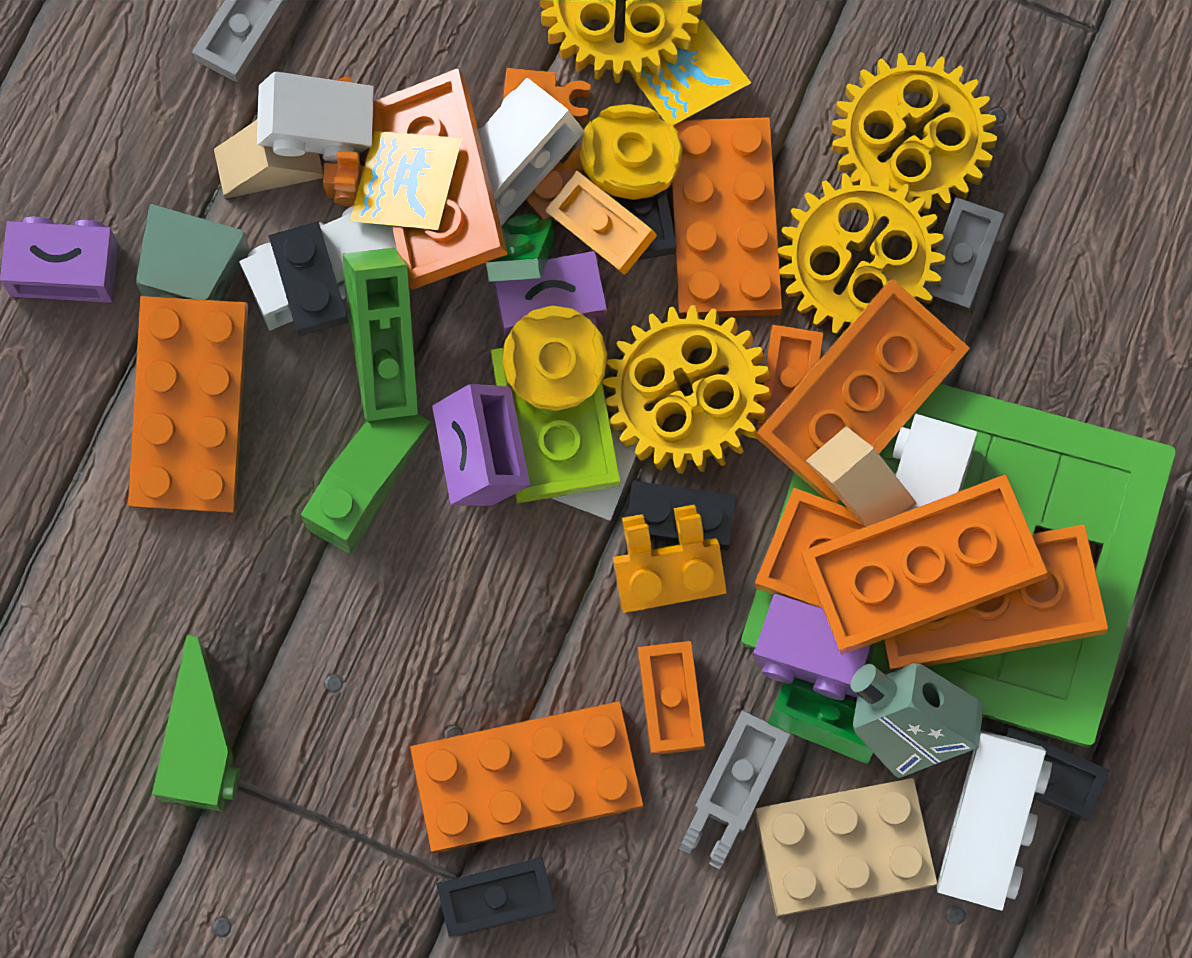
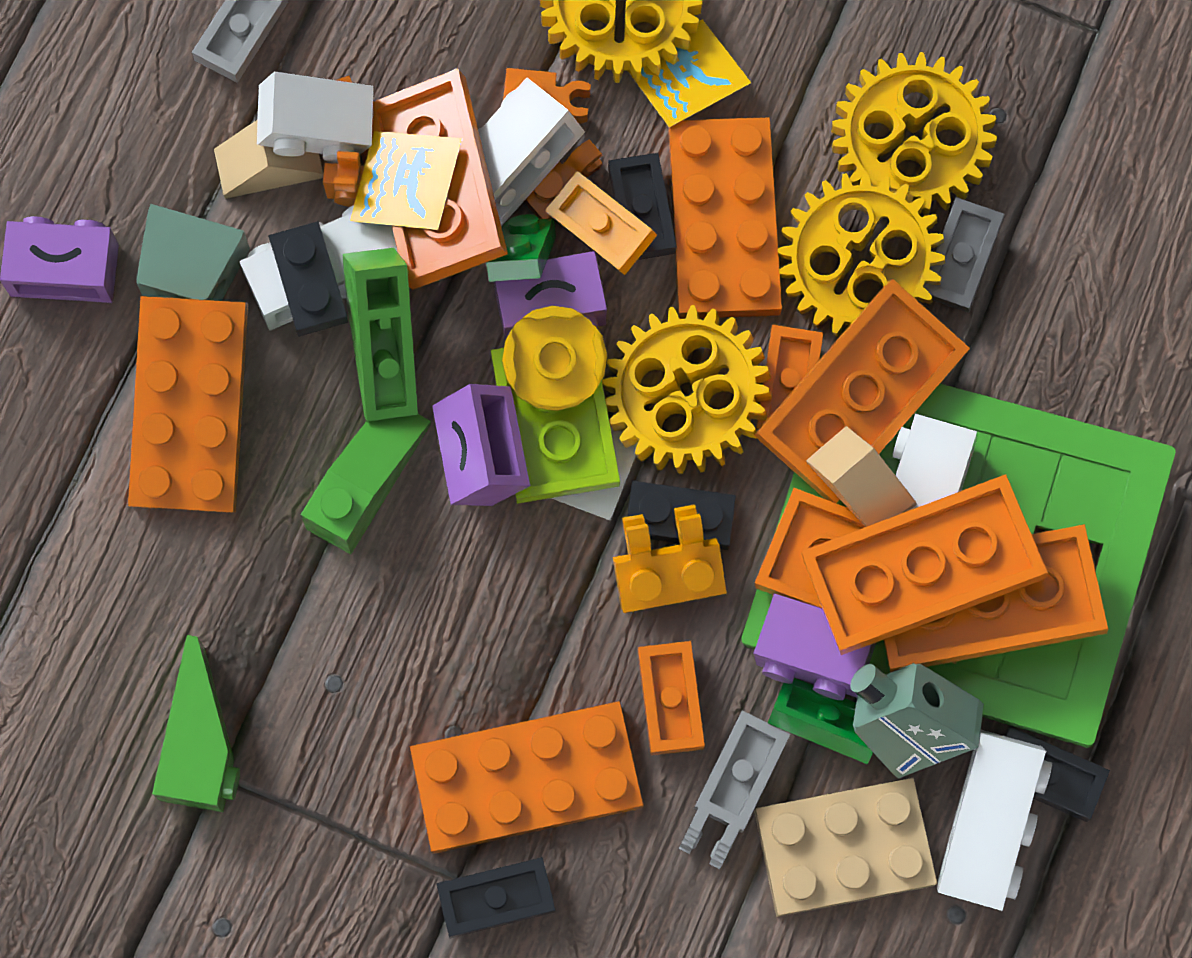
(630, 152): yellow tile -> none

